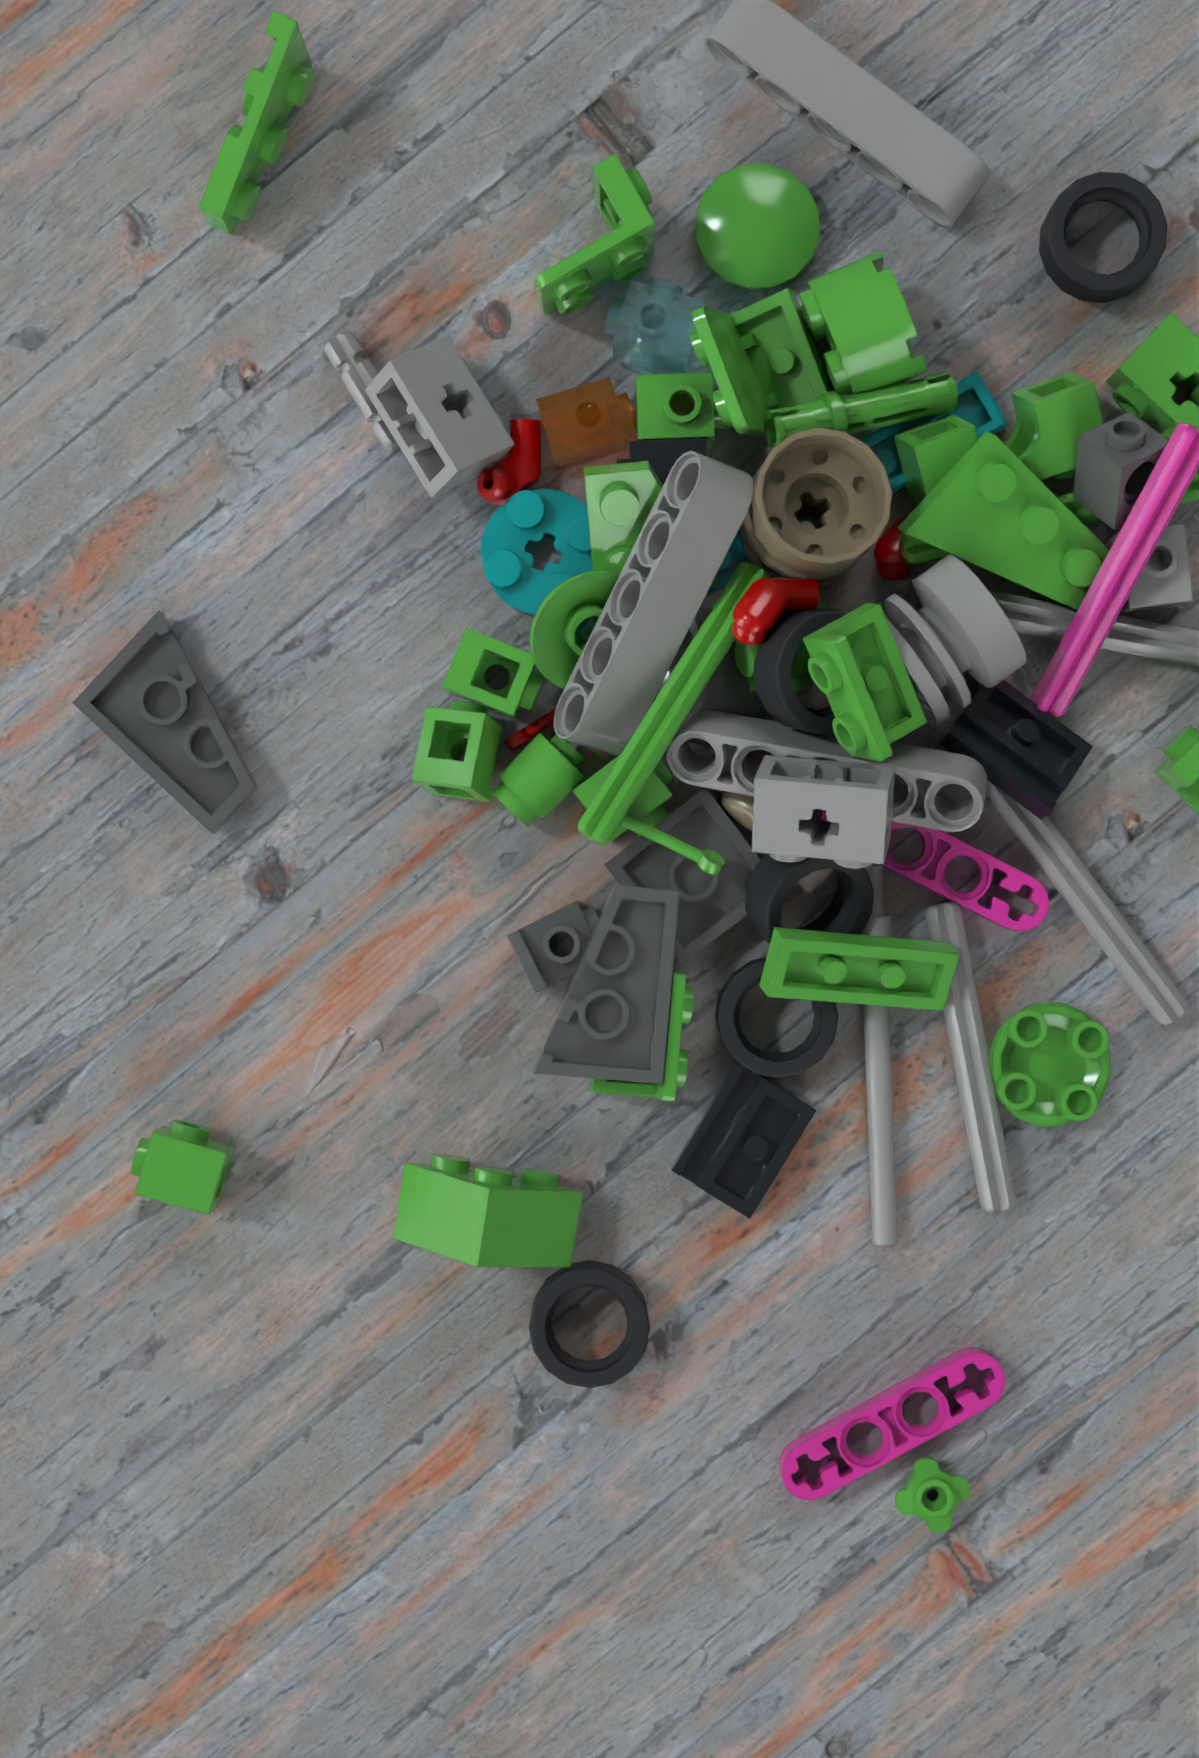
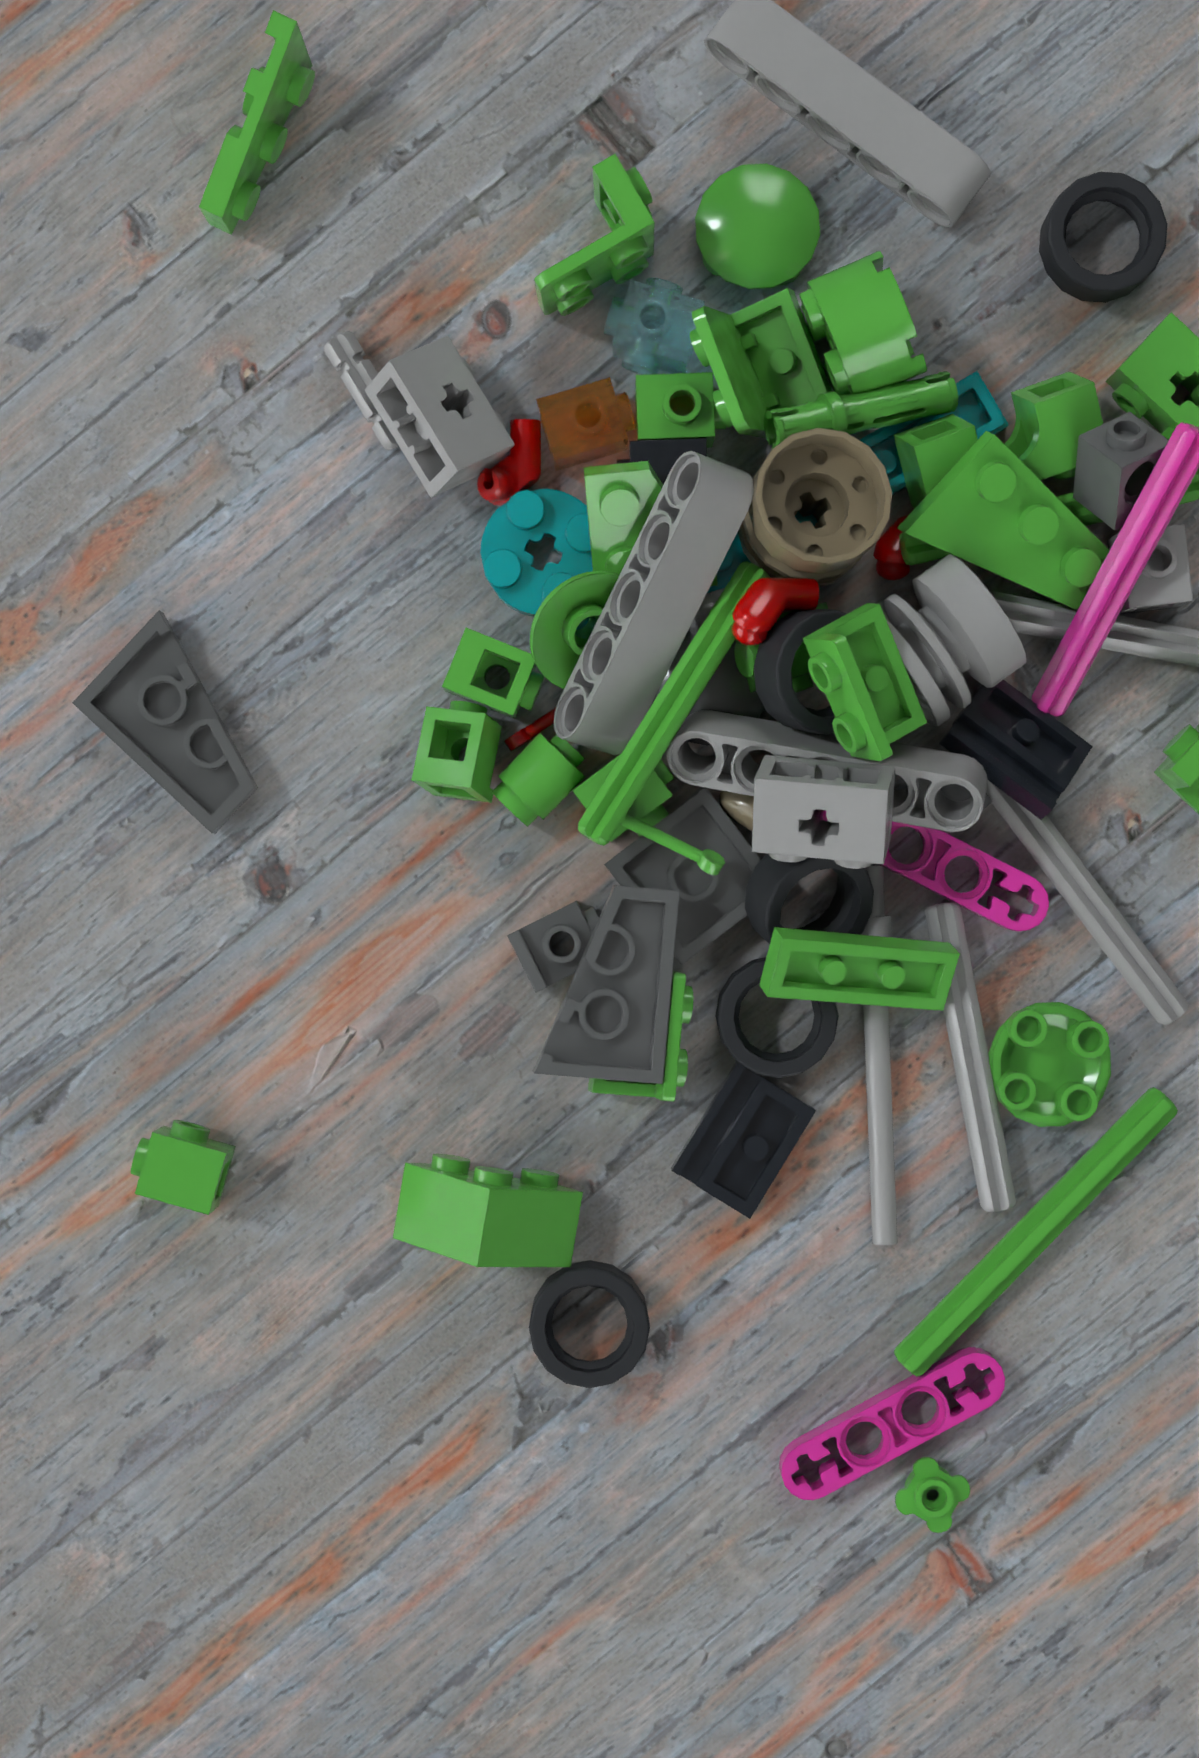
(1035, 1231): none -> bright green axle

